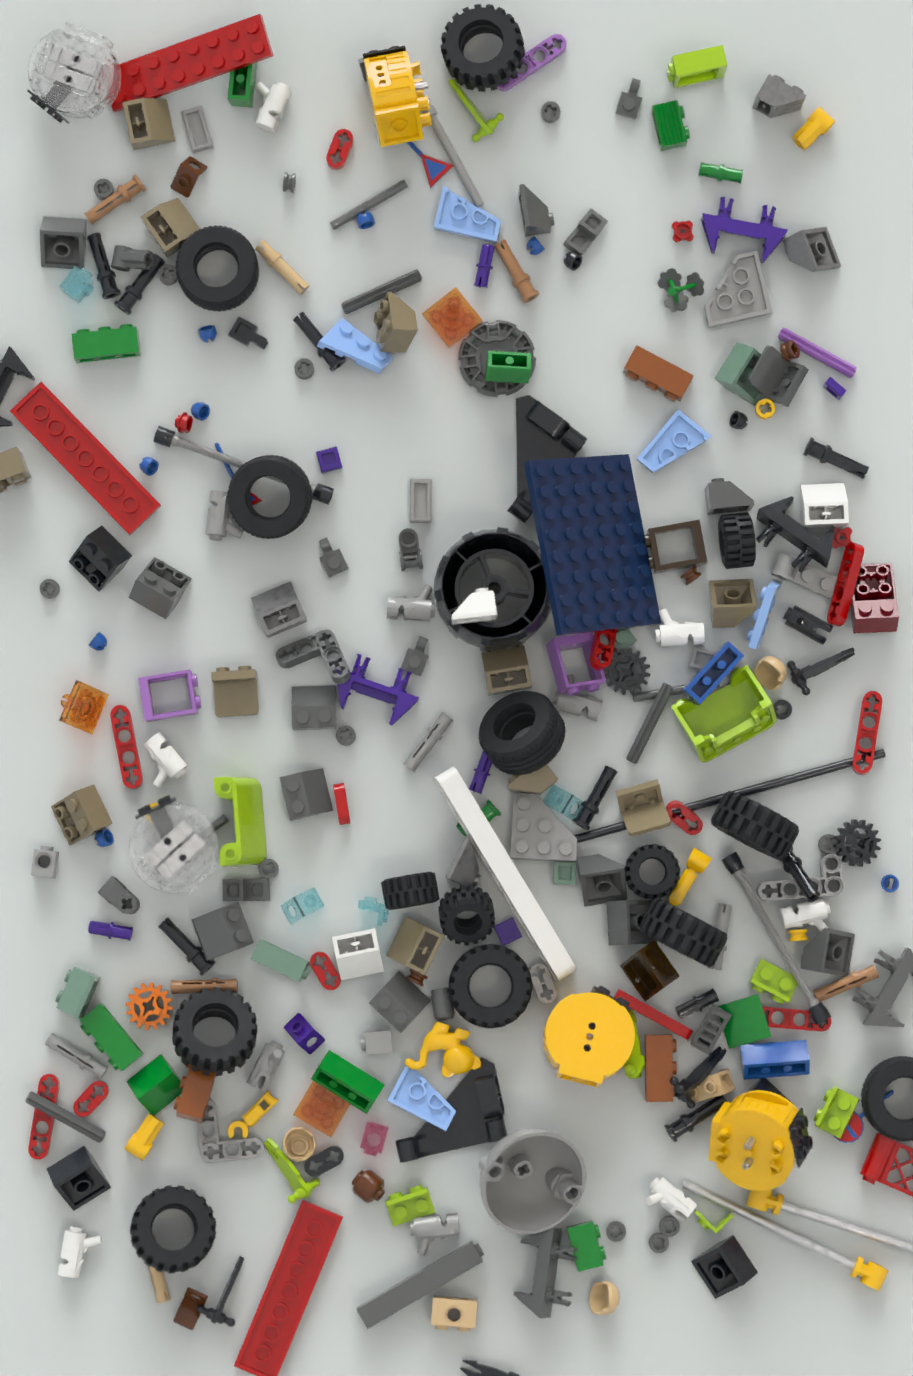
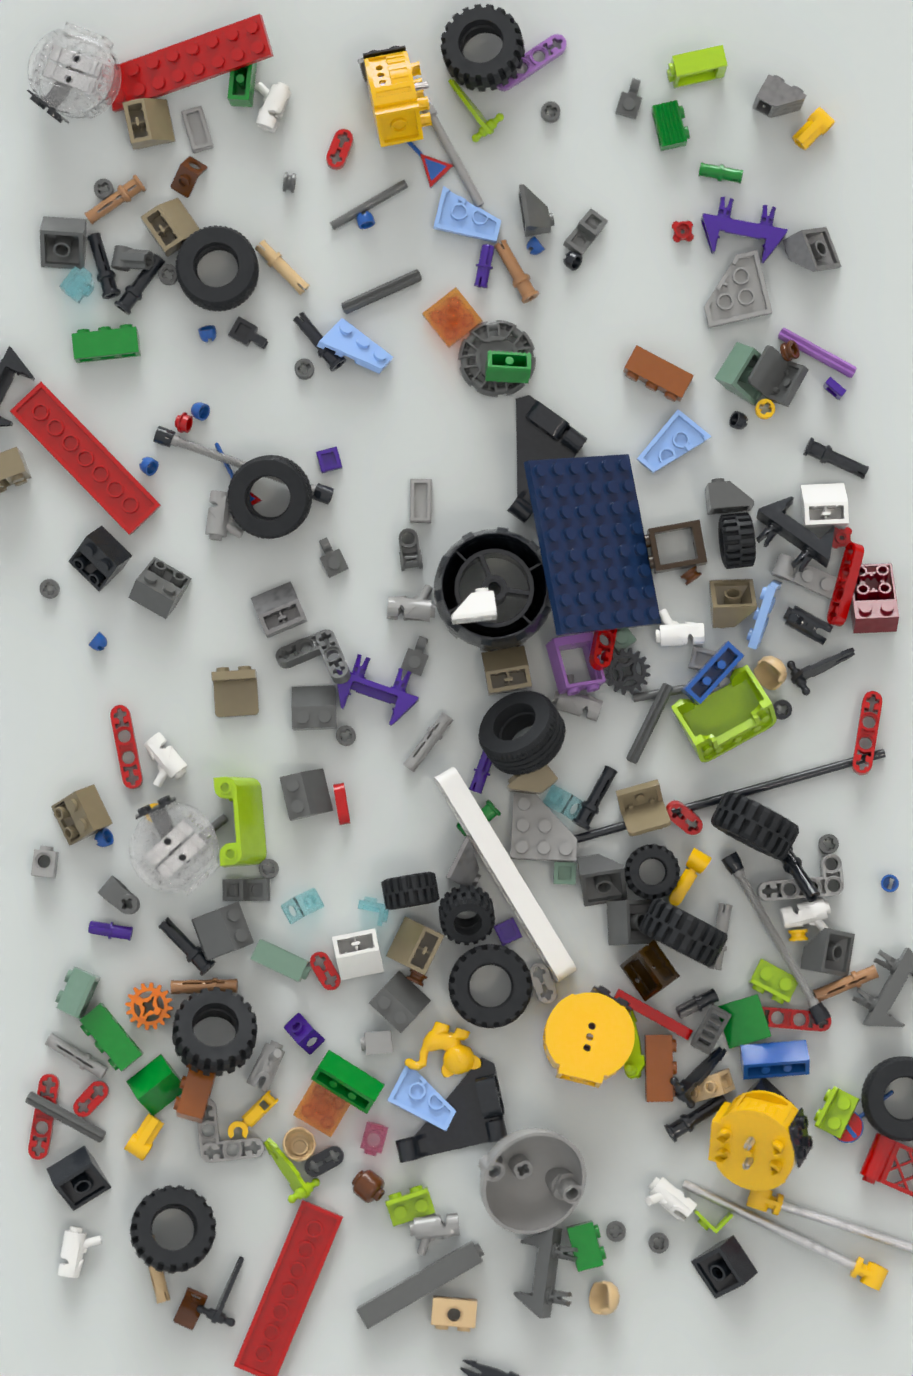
(83, 707): clear orange plate -> none
(144, 684): medium lavender window -> none
(395, 324): dark tan slope -> none
(442, 1004): dark grey piece -> none
(663, 1228): dark grey bush -> none
(671, 283): dark grey plant -> none
(851, 835): black gear -> none

